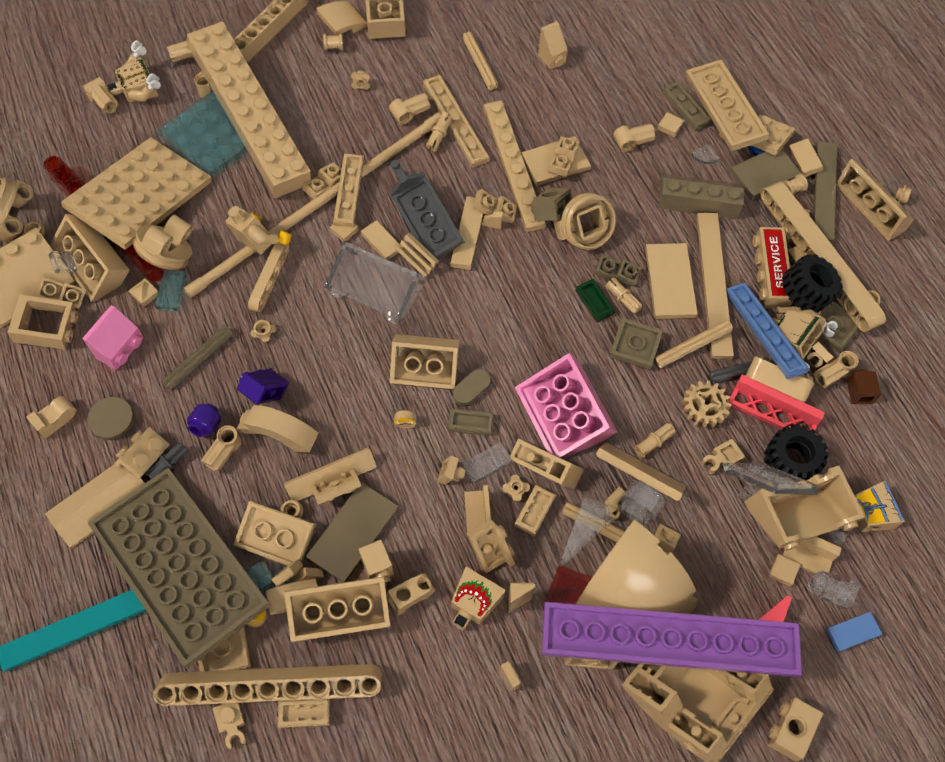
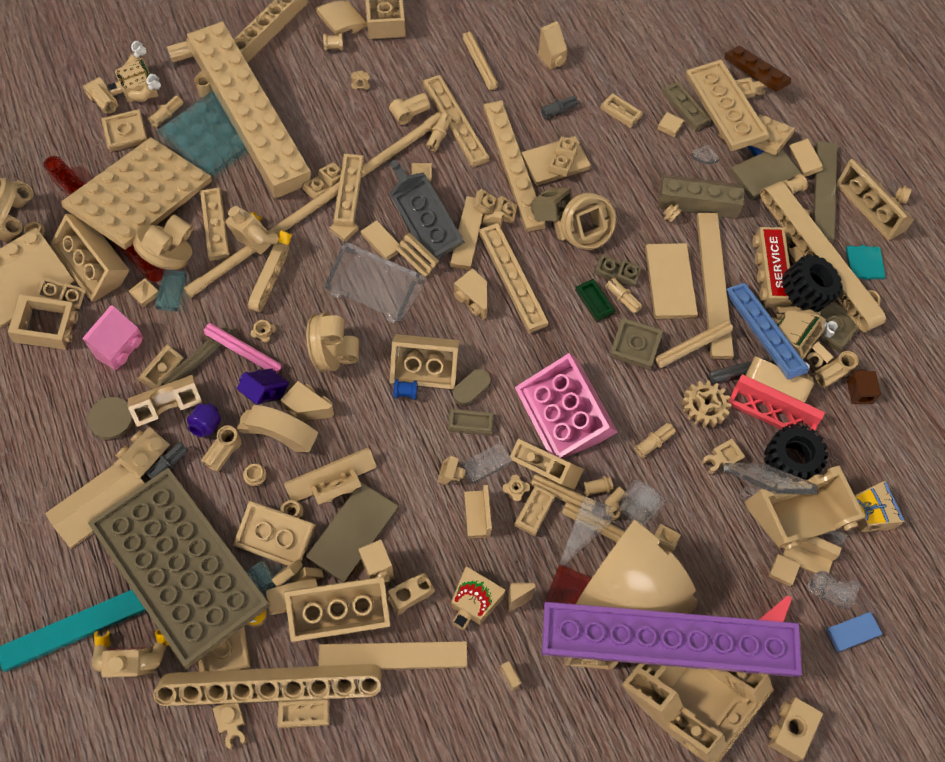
(52, 416): tan leg -> none
(62, 262): clear tile -> none
(124, 130): none -> tan tile
(127, 661): none -> tan torso
(148, 405): none -> tan arch
(160, 367): none -> tan slope
(165, 111): none -> tan axle
(214, 224): none -> tan tile
(241, 348): none -> bright pink axle
(254, 475): none -> tan plate
(305, 404): none -> tan slope
(328, 344): none -> tan piece
(396, 655): none -> tan tile
(404, 419): tan tile -> none
(405, 389): none -> blue bush
(423, 167): none -> tan tile
(473, 292): none -> tan slope
(490, 546): tan bracket -> none
(513, 278): none -> tan plate
(558, 107): none -> dark grey axle
(561, 492): none -> tan axle
(598, 486): none -> tan pin
(619, 112): none -> tan tile
(628, 138): tan piece -> none
(641, 471): tan tile -> none
(671, 212): none -> tan plate
(750, 88): none -> tan plate
(758, 68): none -> reddish brown plate
(865, 262): none -> teal piece

